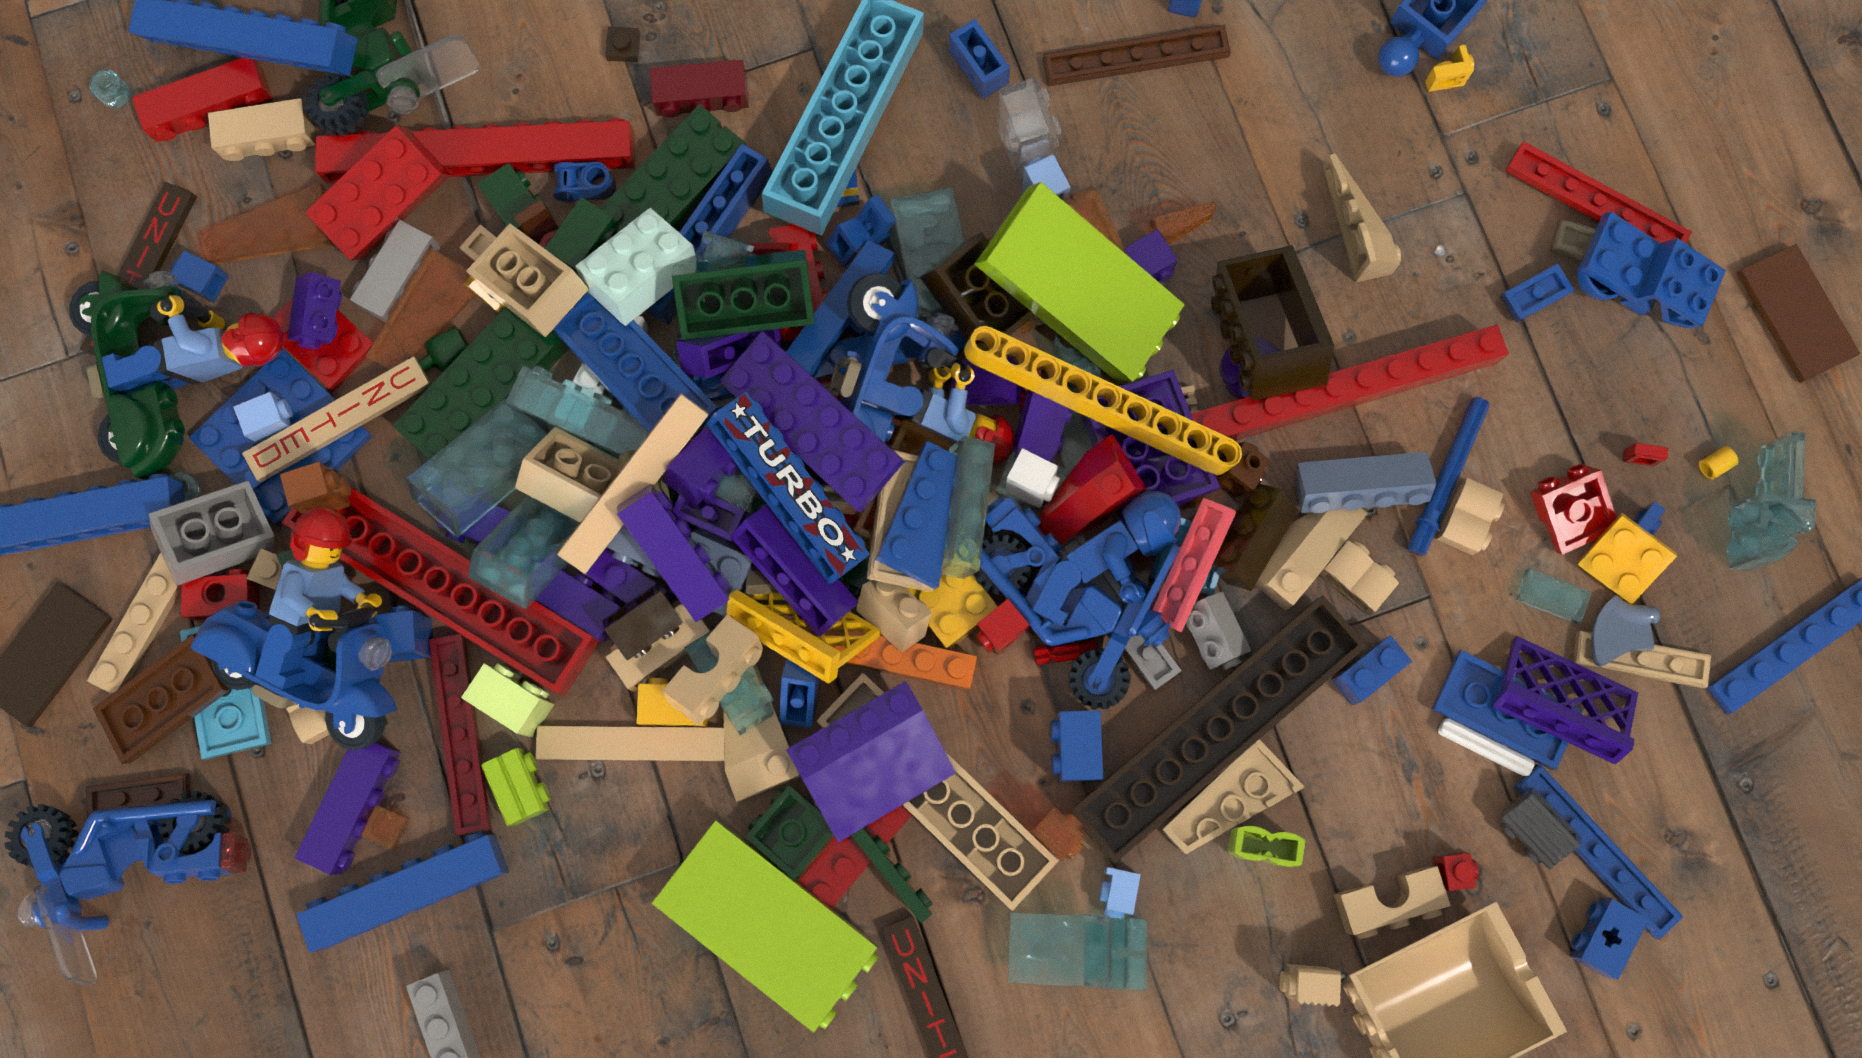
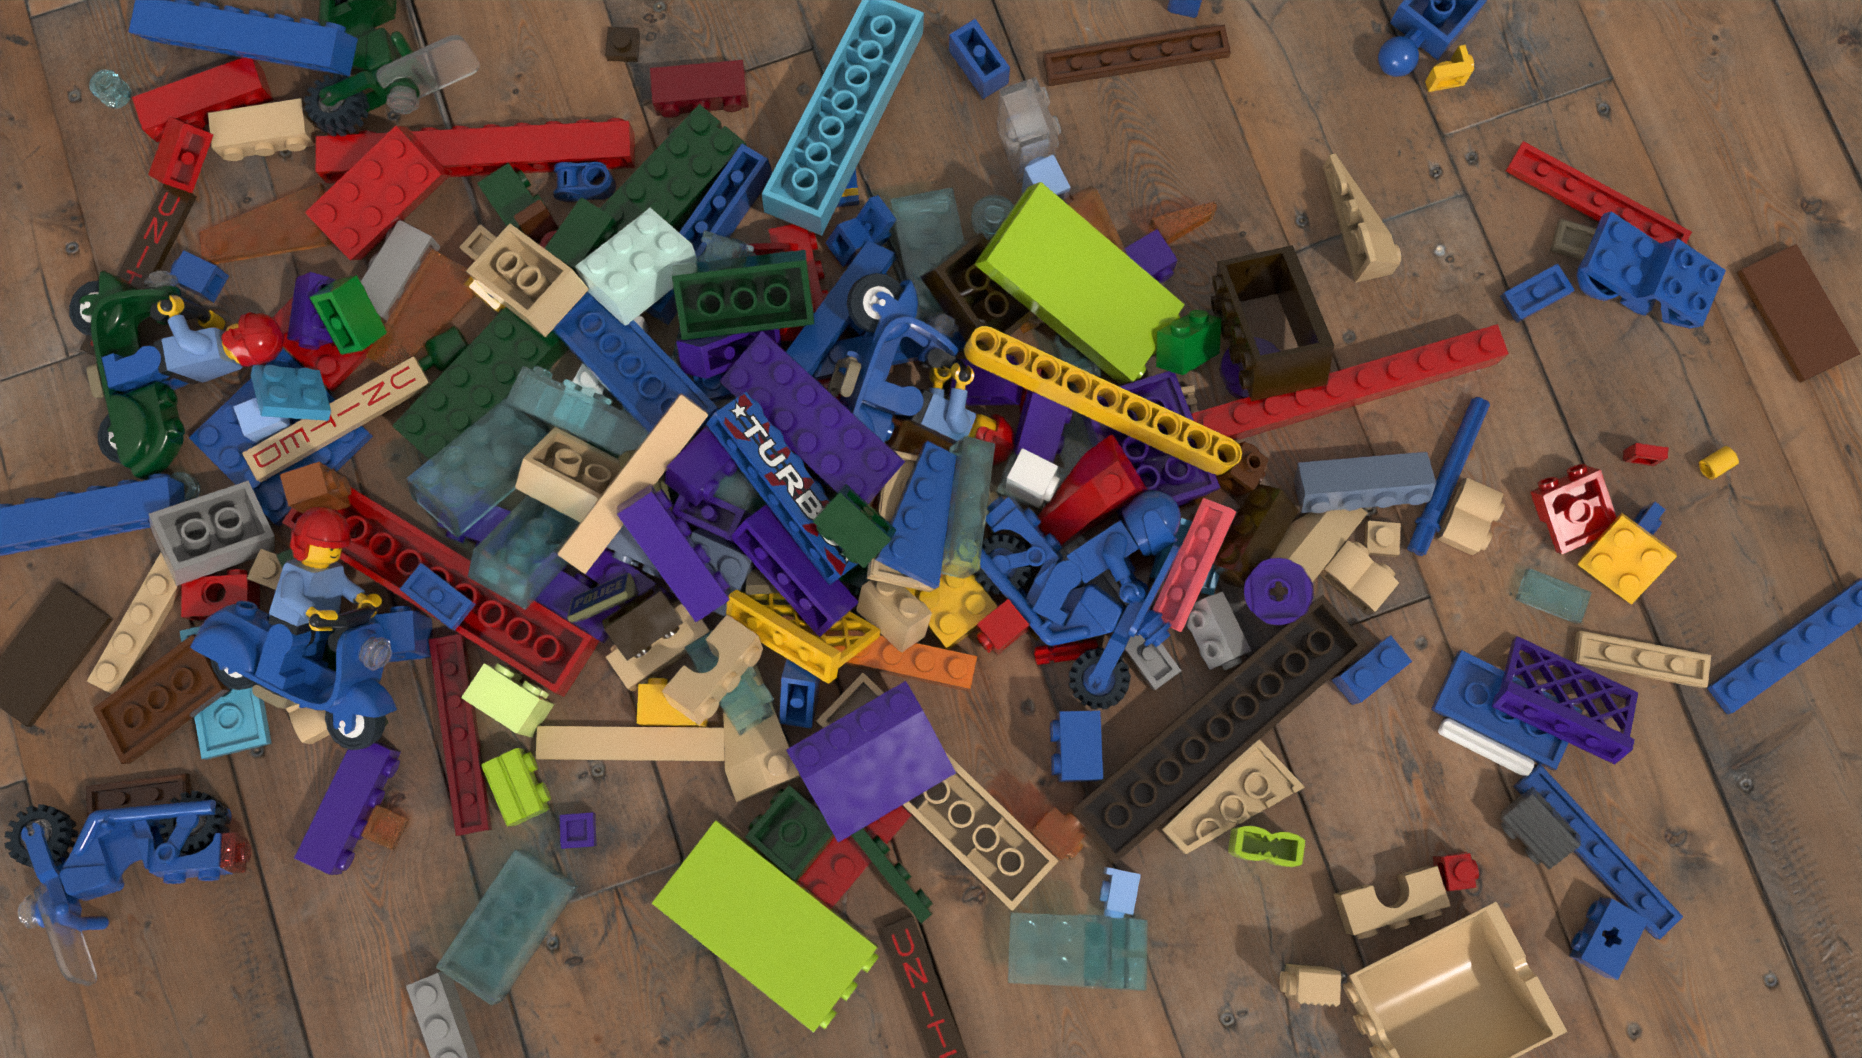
(180, 154): none -> red brick
(290, 392): none -> dark azure plate
(348, 314): none -> green brick
(401, 893): blue brick -> none
(437, 596): none -> blue plate
(507, 927): none -> clear light blue brick
(578, 830): none -> dark purple plate
(602, 598): none -> olive slope
(854, 526): none -> dark green brick
(990, 214): none -> clear light blue plate
(1188, 342): none -> green brick
(1264, 578): none -> dark purple plate
(1382, 538): none -> tan plate
(1621, 630): sand blue arm -> none
(1769, 521): clear light blue piece -> none

